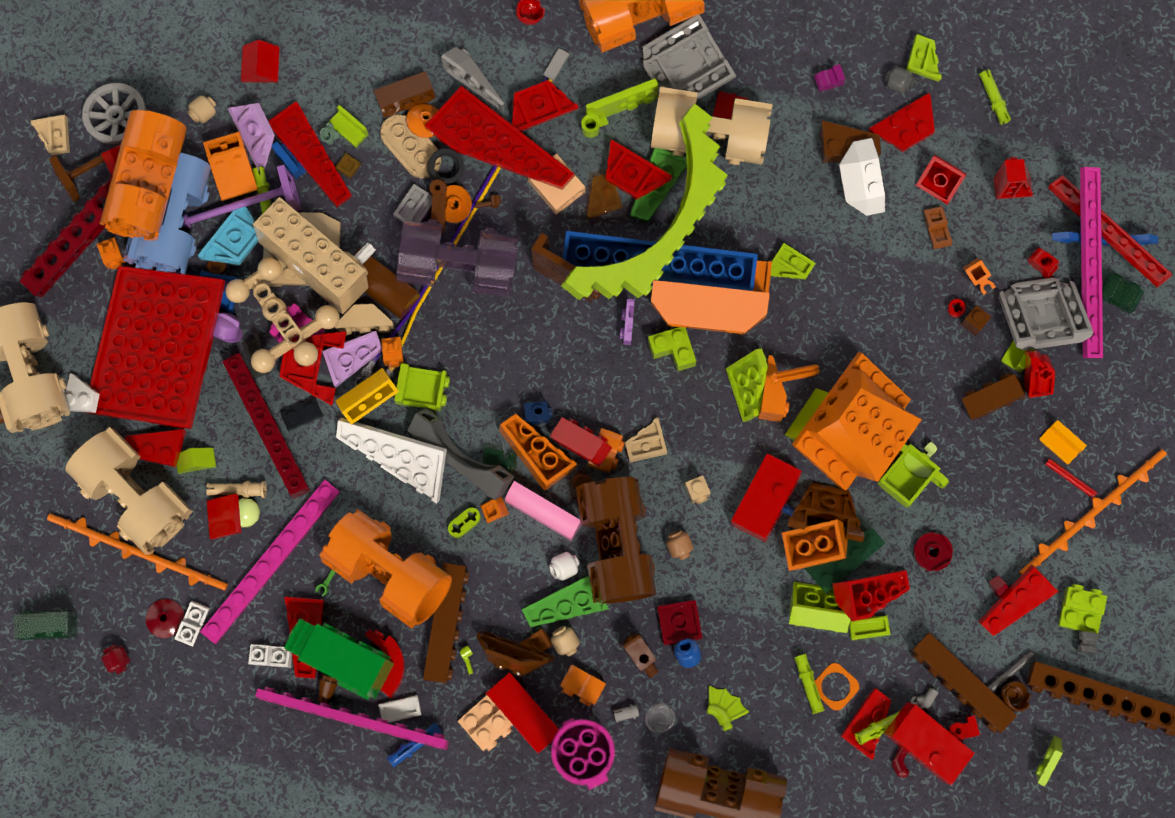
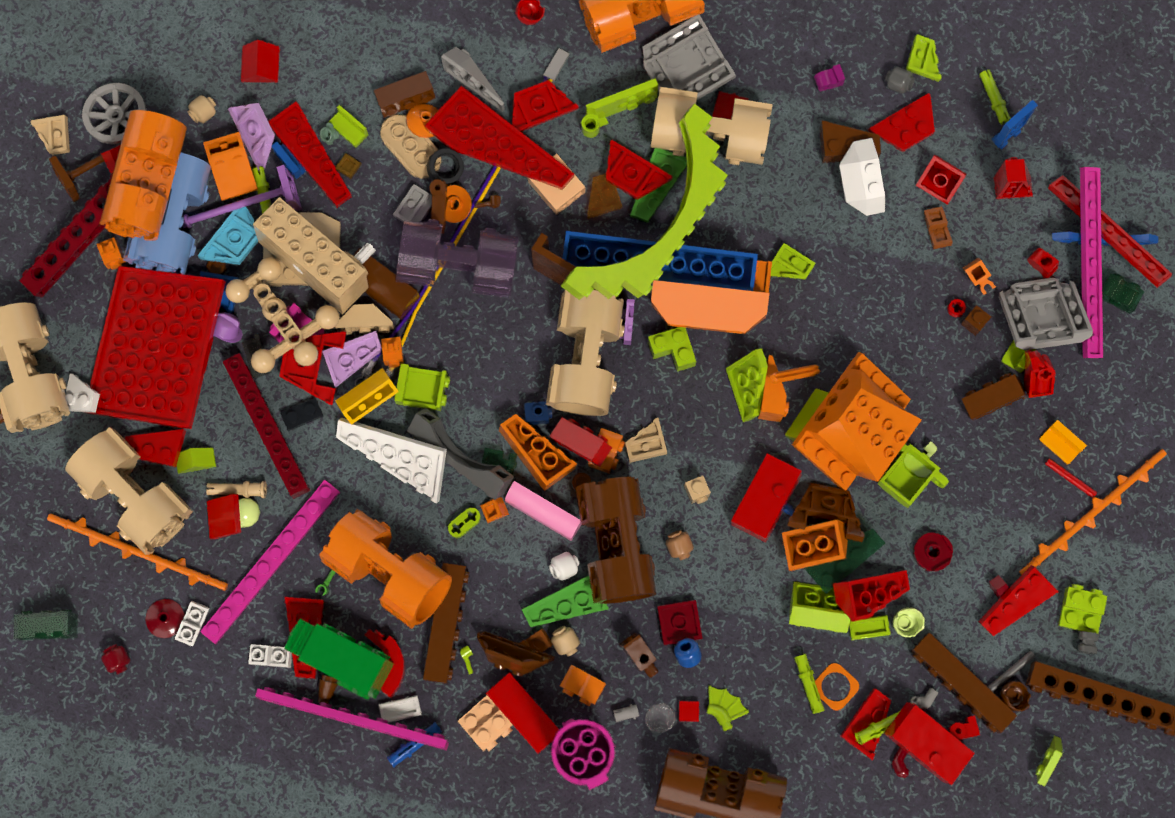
(580, 385): none -> tan cylinder
(689, 711): none -> red tile
(908, 622): none -> yellowish green hair
(1014, 125): none -> blue tile

